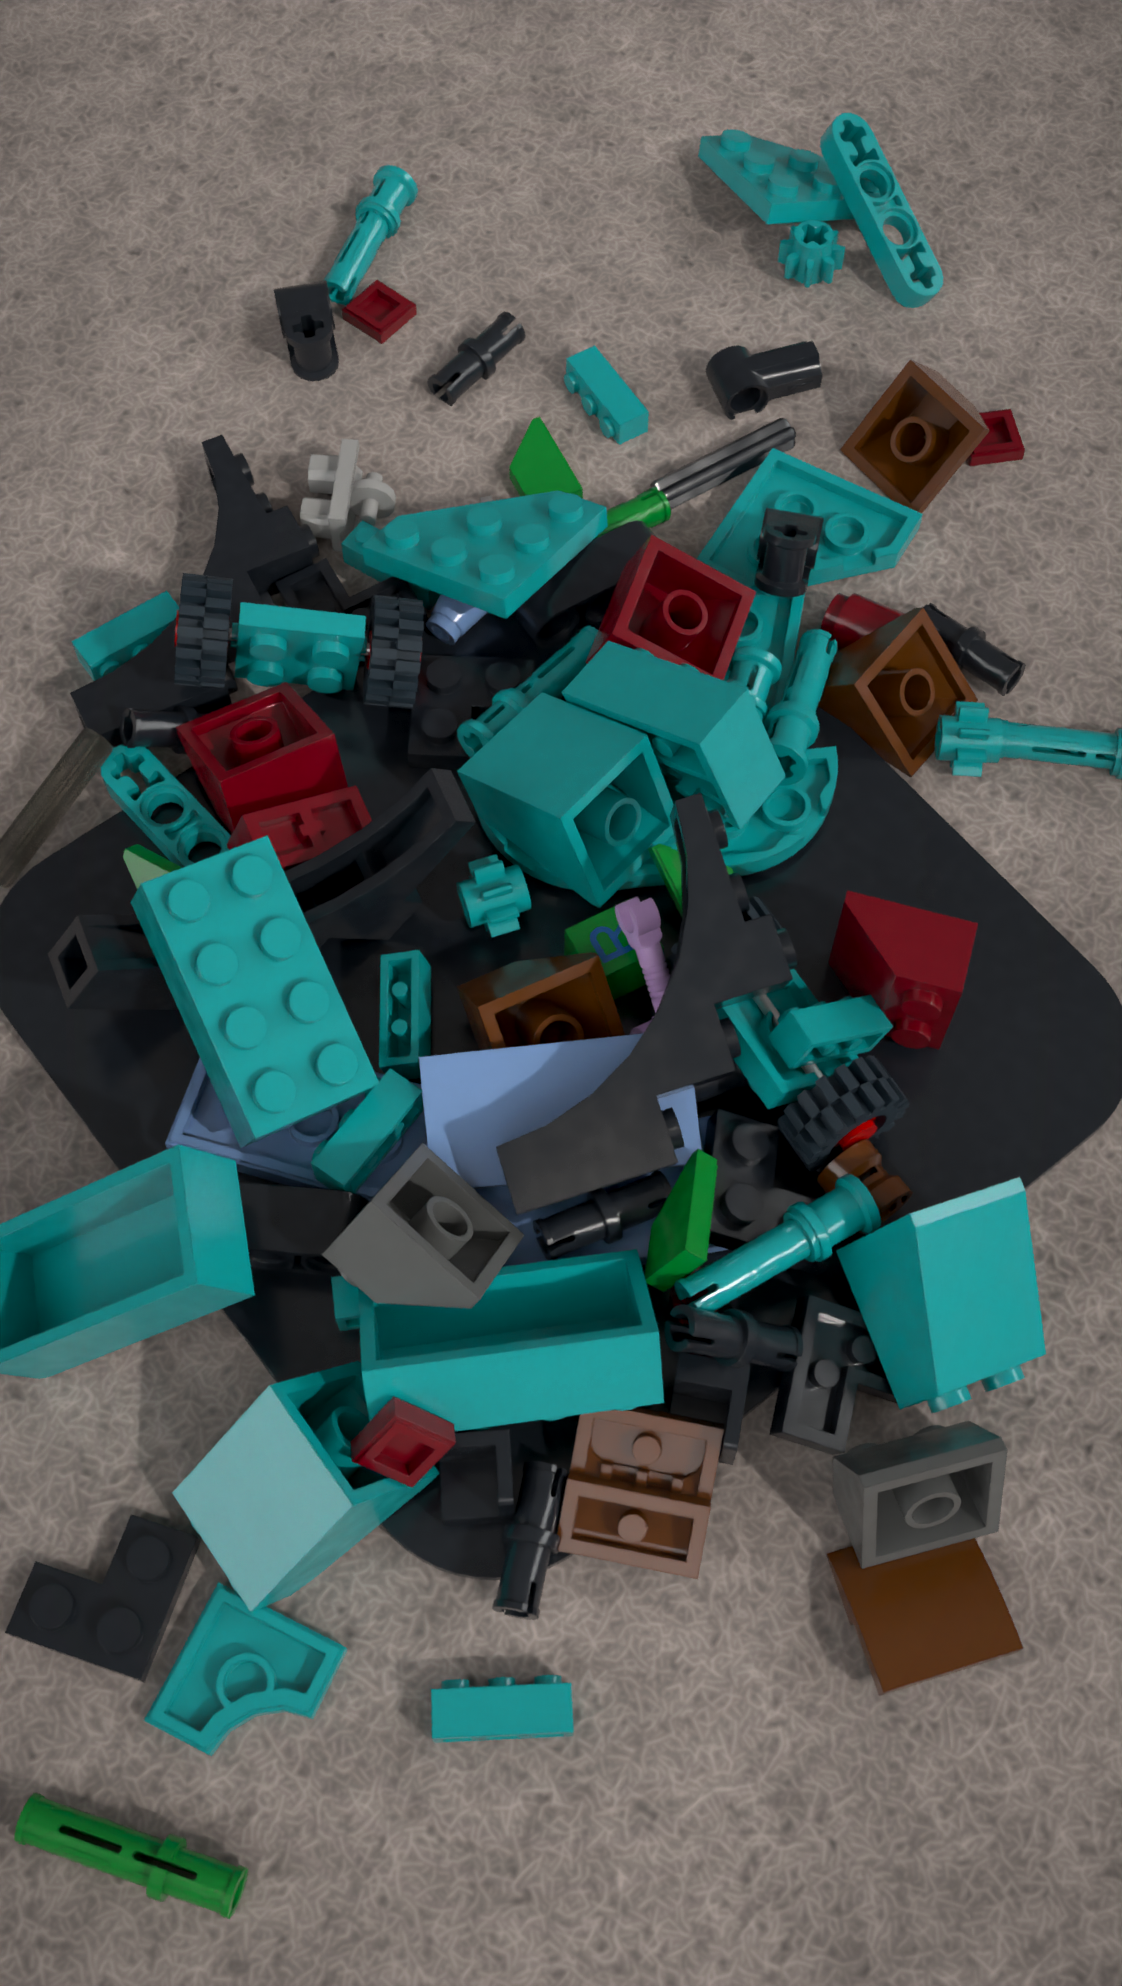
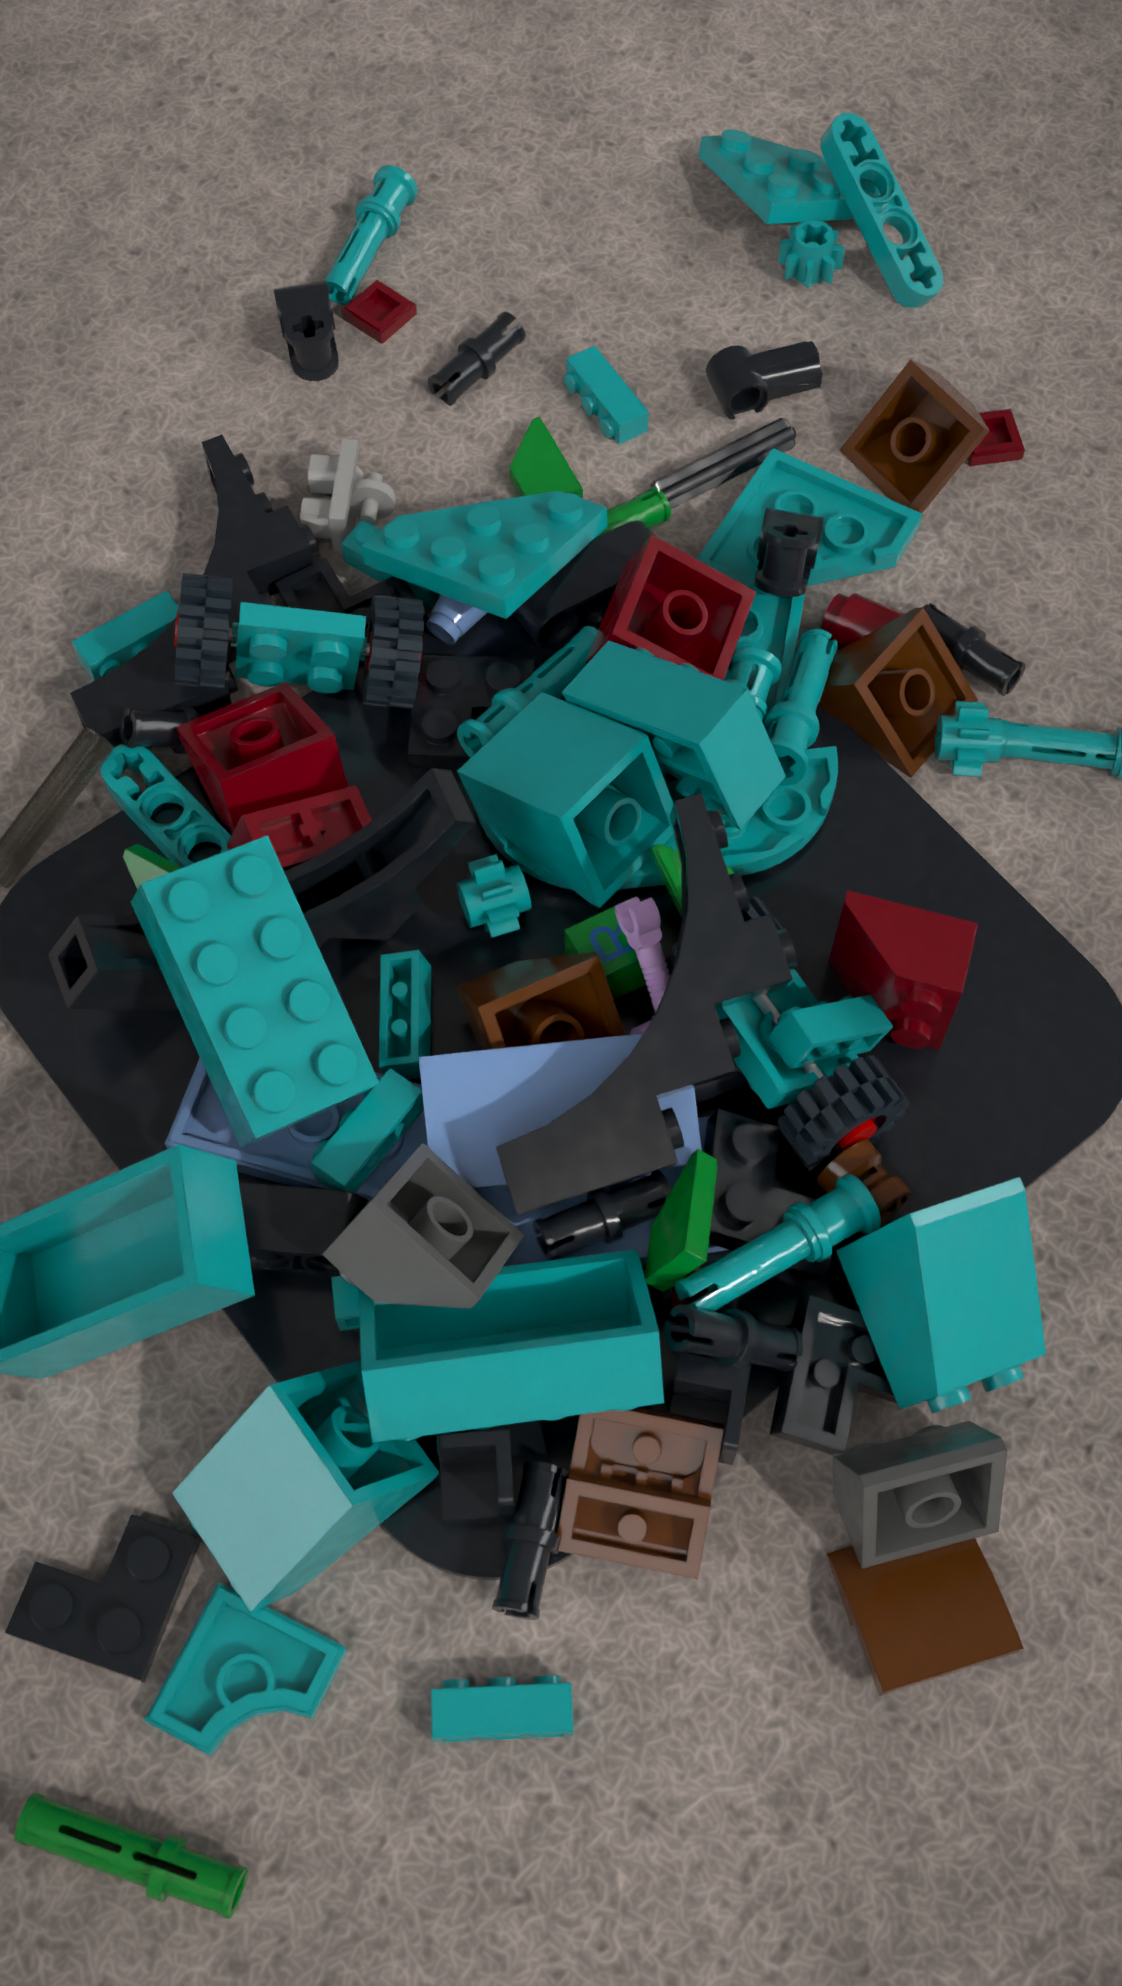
(402, 1442): dark red tile -> none

